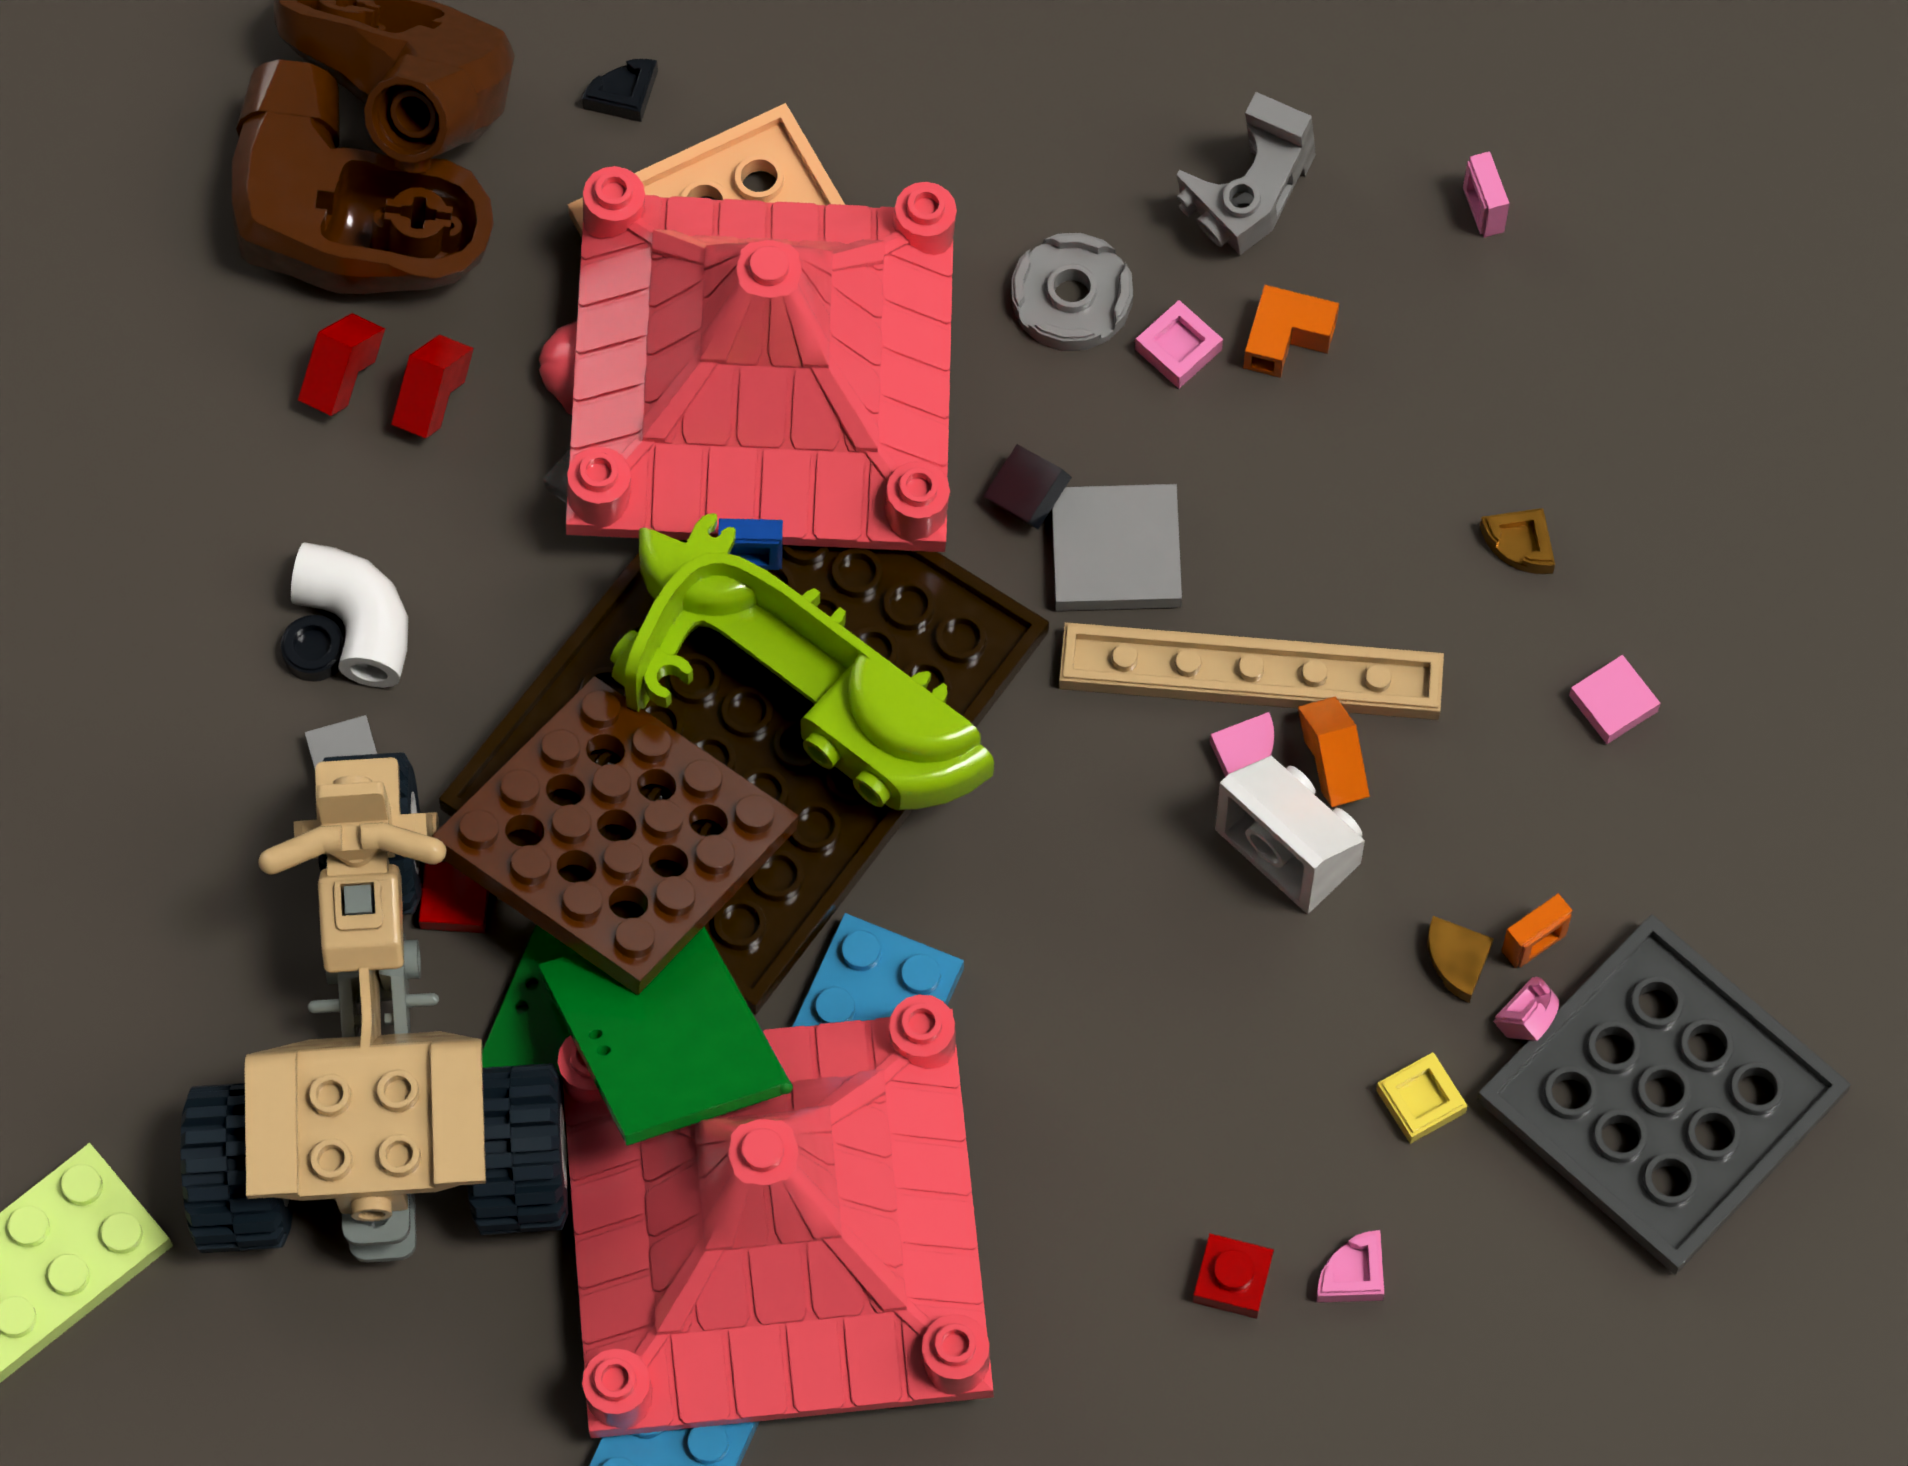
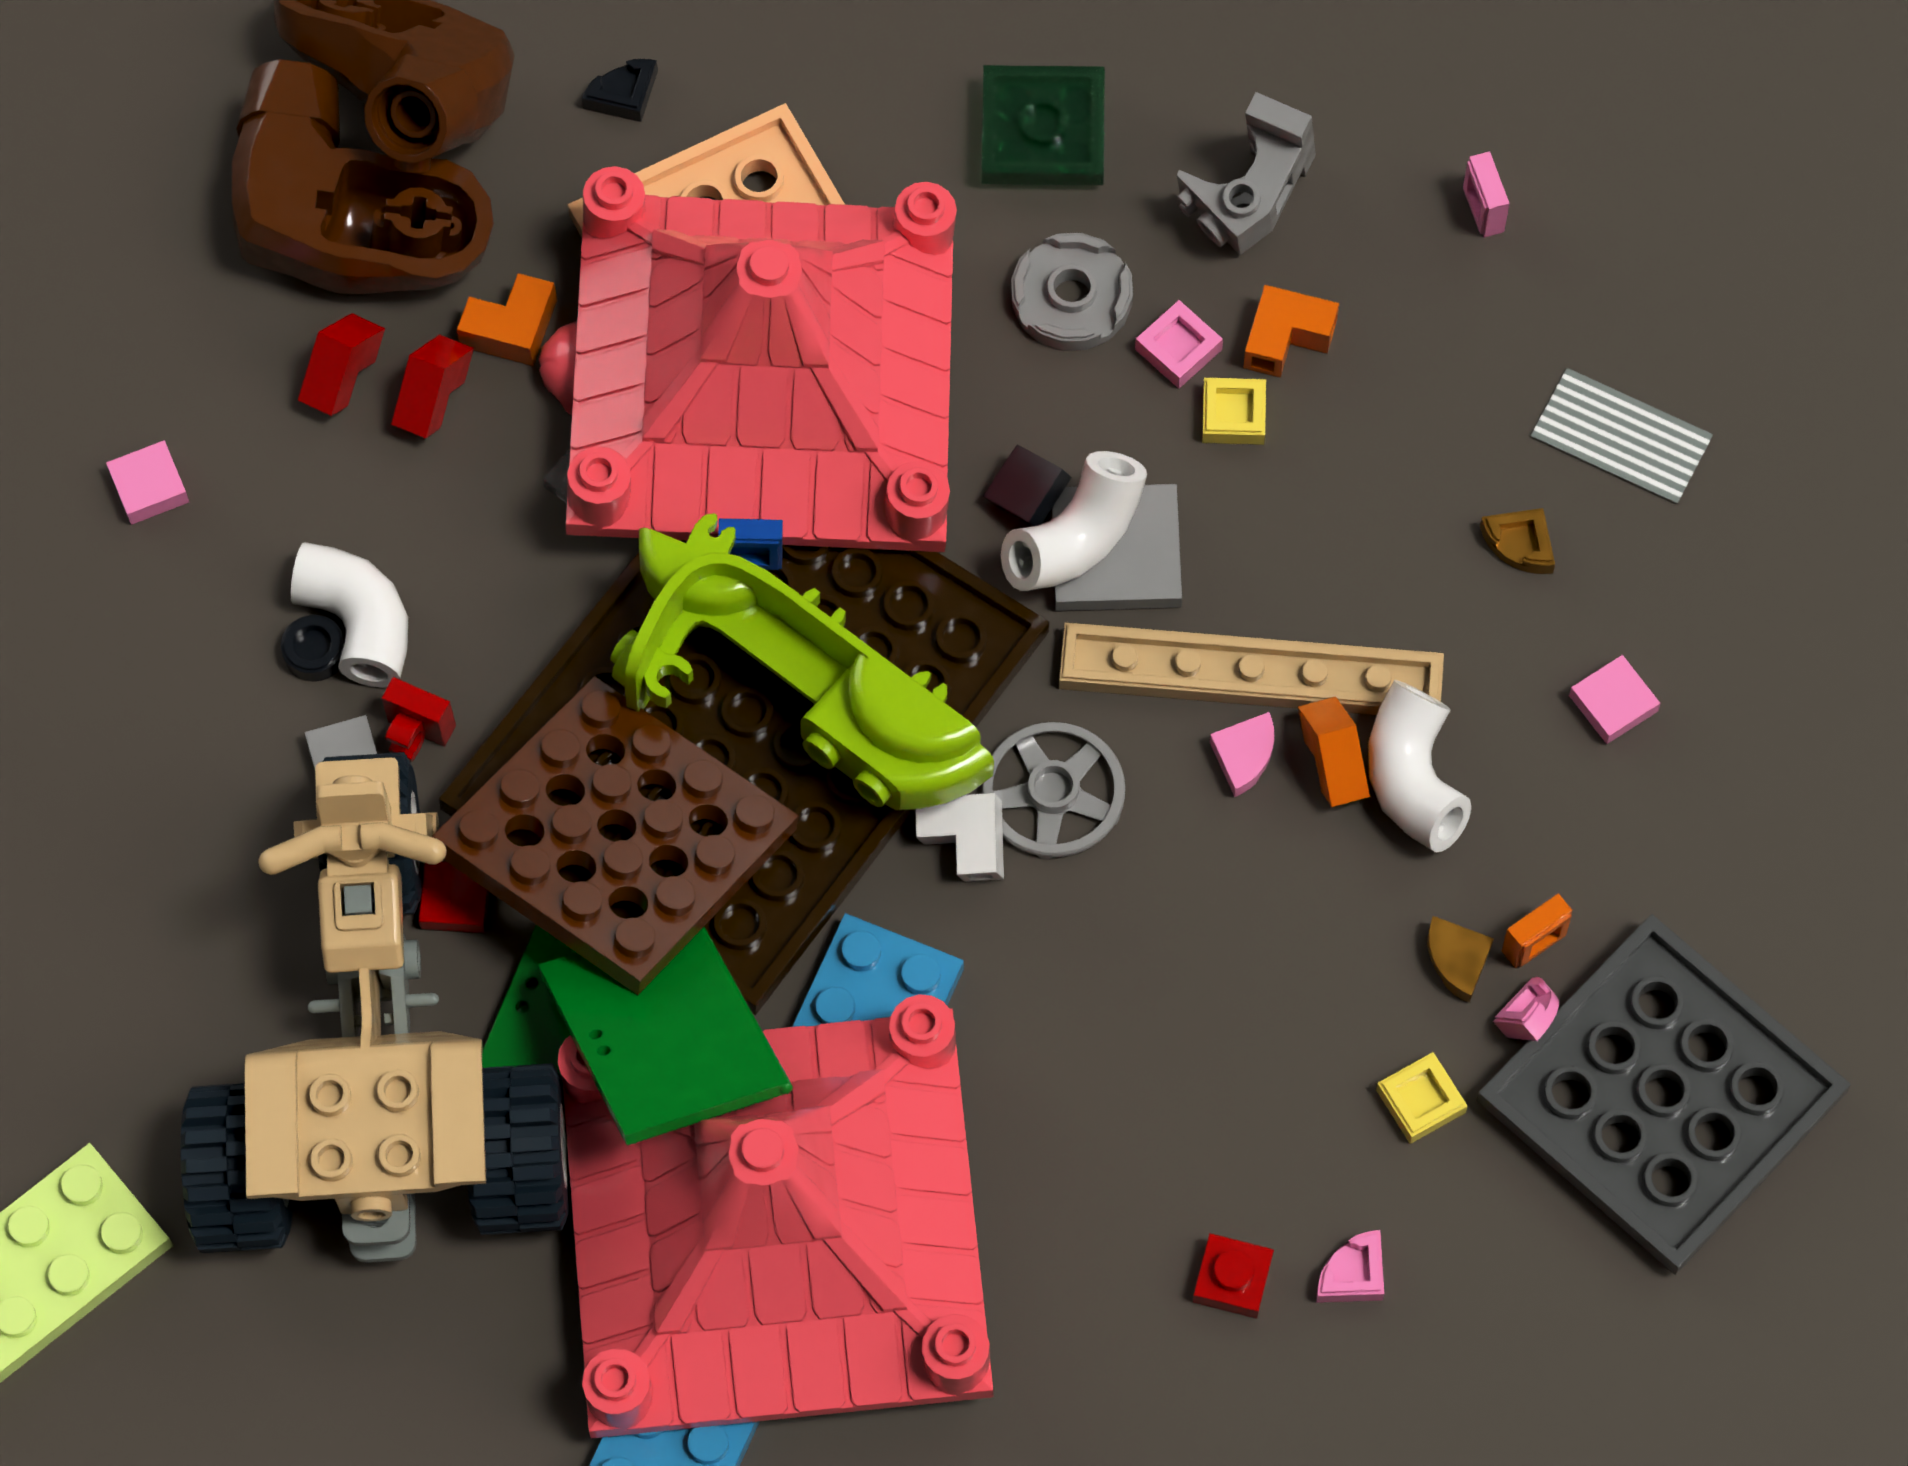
(147, 482): none -> bright pink tile
(415, 717): none -> red tile
(513, 329): none -> orange piece
(975, 827): none -> white piece
(1043, 125): none -> clear green plate
(1056, 789): none -> light grey wheel
(1083, 531): none -> white cylinder
(1234, 411): none -> light yellow tile
(1288, 830): white slope -> none
(1404, 770): none -> white cylinder
(1621, 435): none -> light grey sticker

